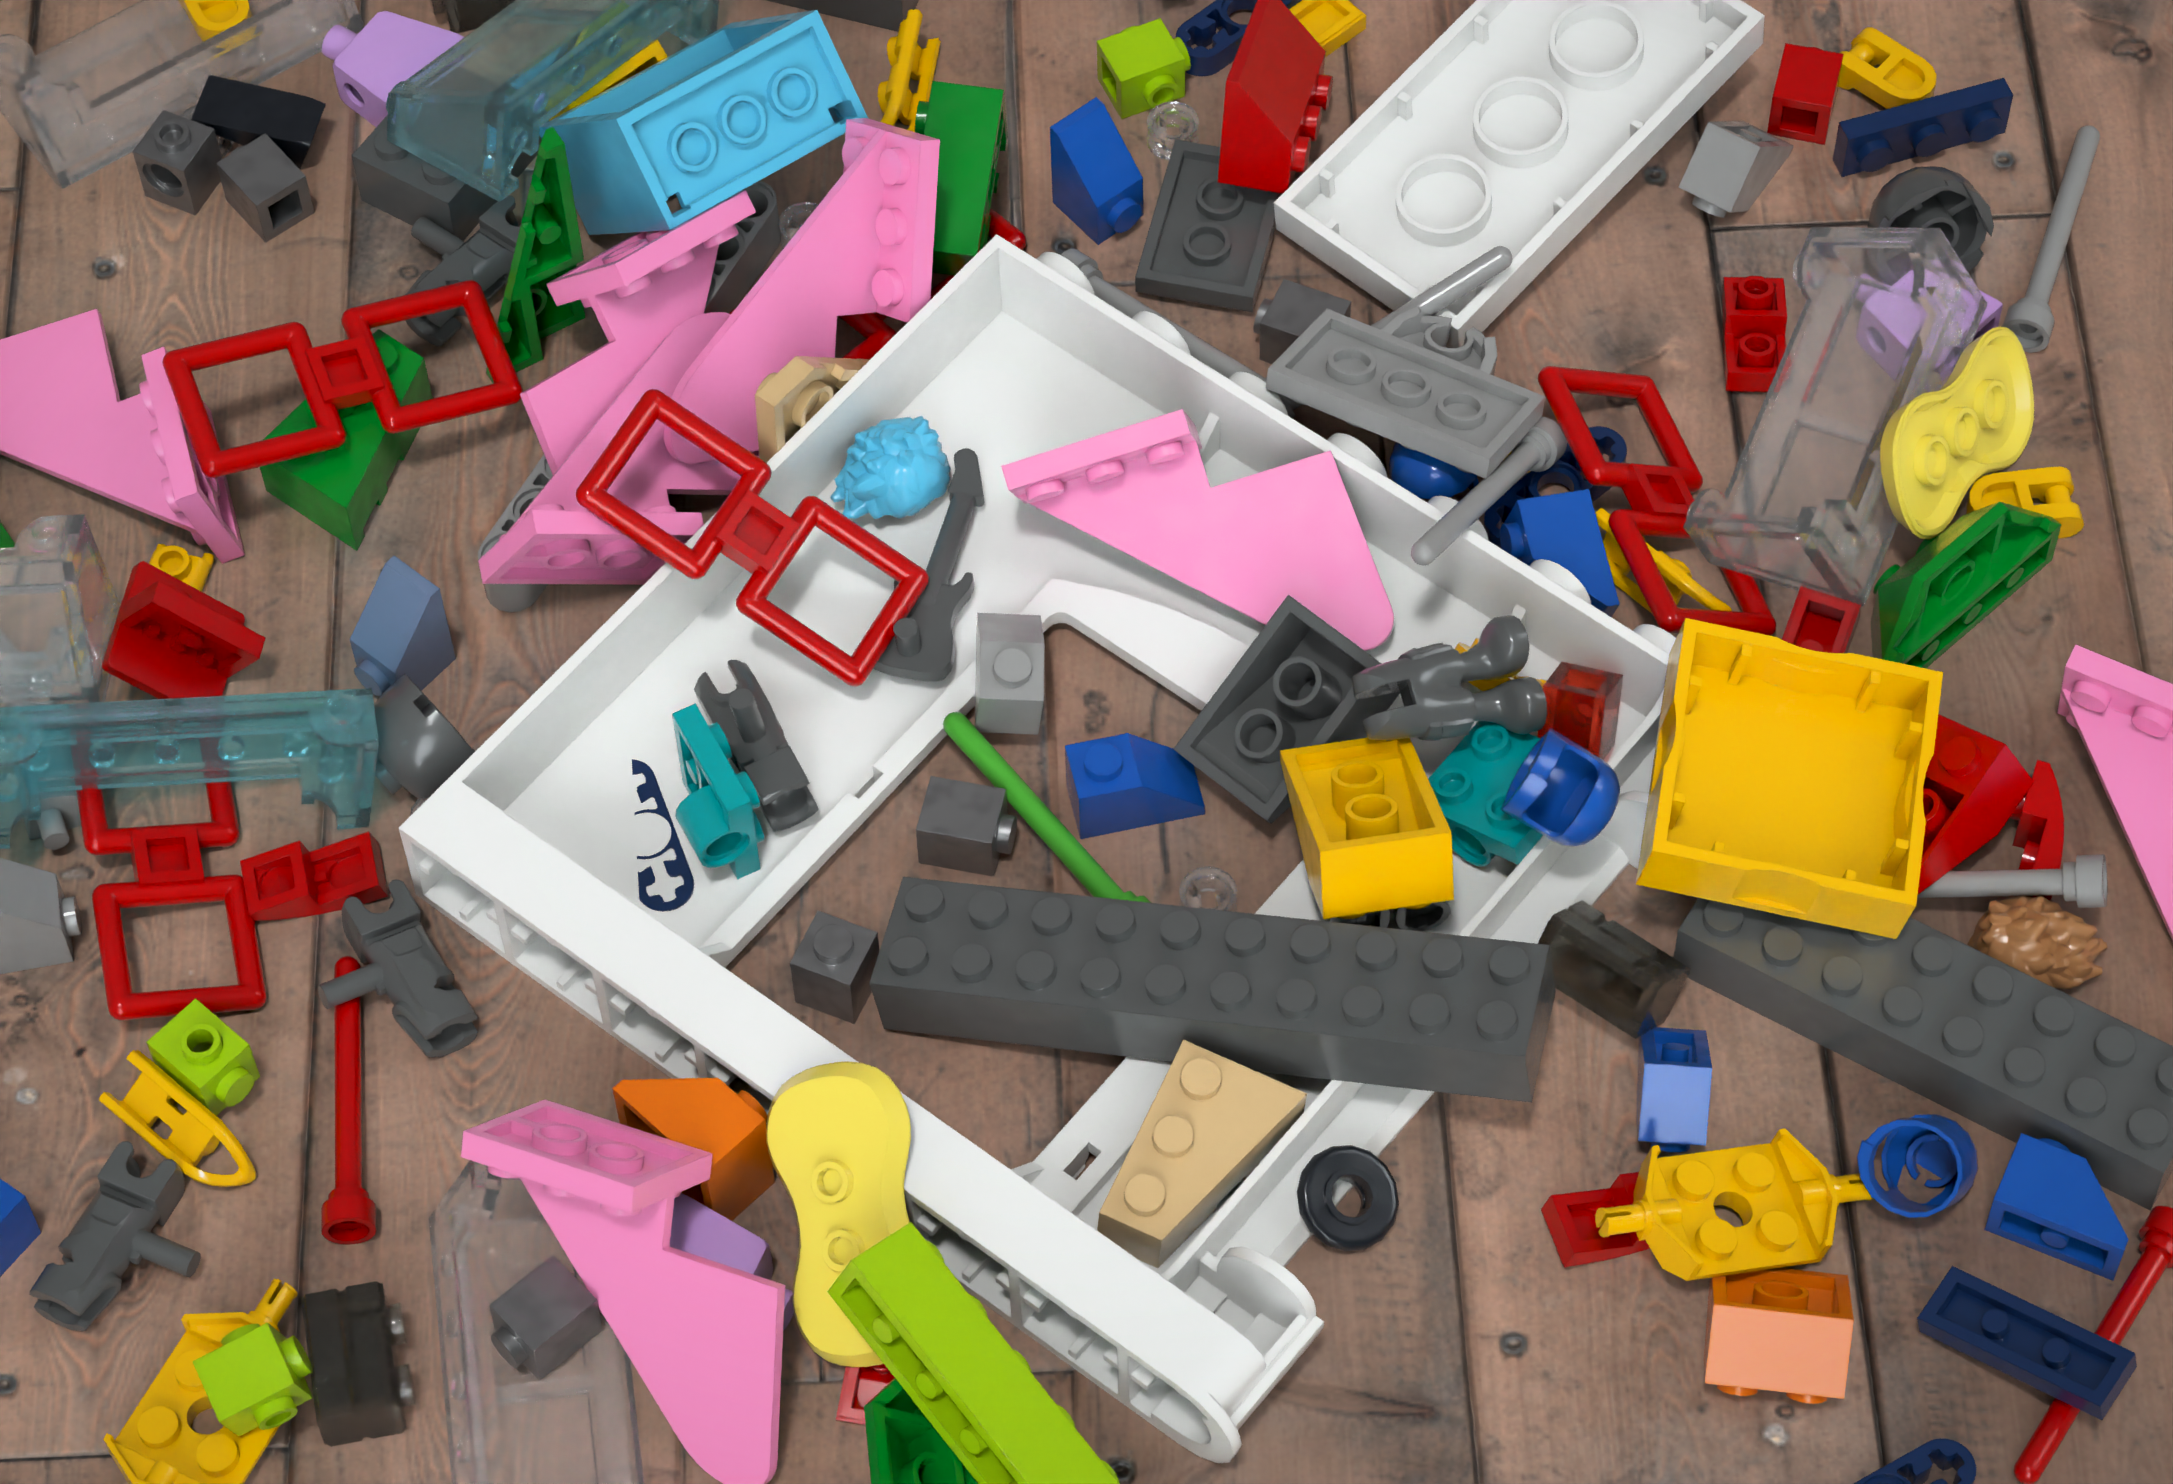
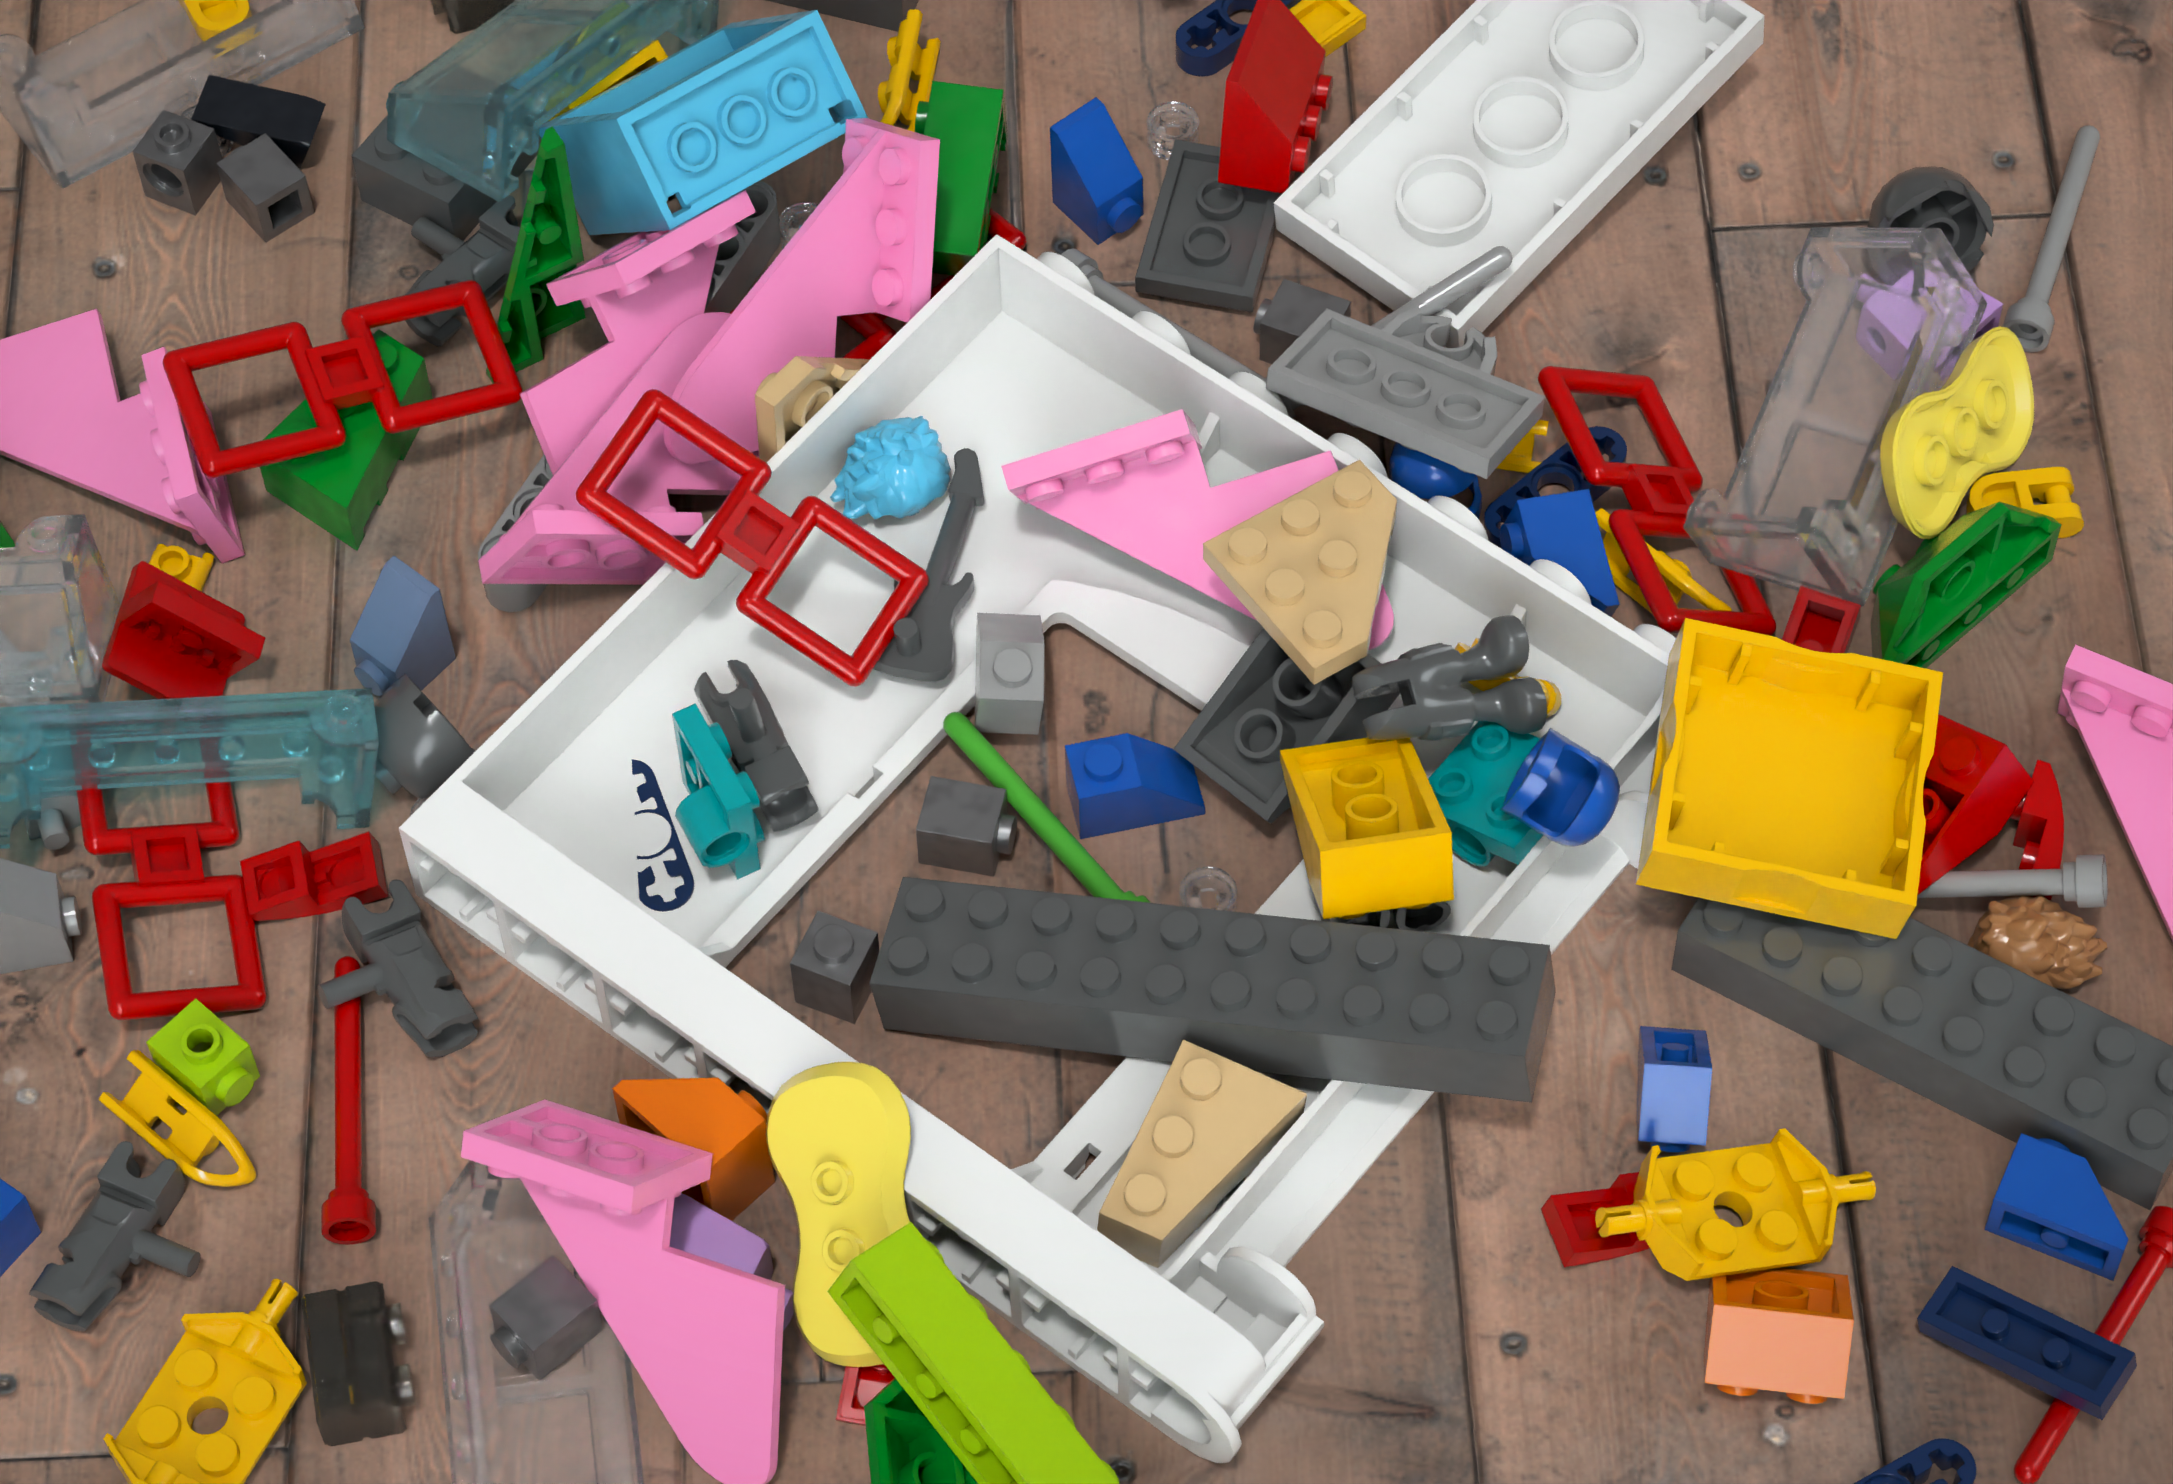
(255, 1378): lime brick -> none
(380, 57): lavender torso -> none
(1142, 67): lime brick -> none
(1313, 568): none -> tan plate
(1373, 1184): black piece -> none
(1535, 452): light grey piece -> none
(1583, 706): clear red brick -> none
(1612, 969): clear smoke brick -> none
(1732, 166): light grey slope -> none
(1753, 331): red slope -> none
(1805, 93): red brick -> none
(1899, 78): yellow plate -> none
(1922, 127): dark blue plate -> none
(1941, 1148): blue helmet -> none

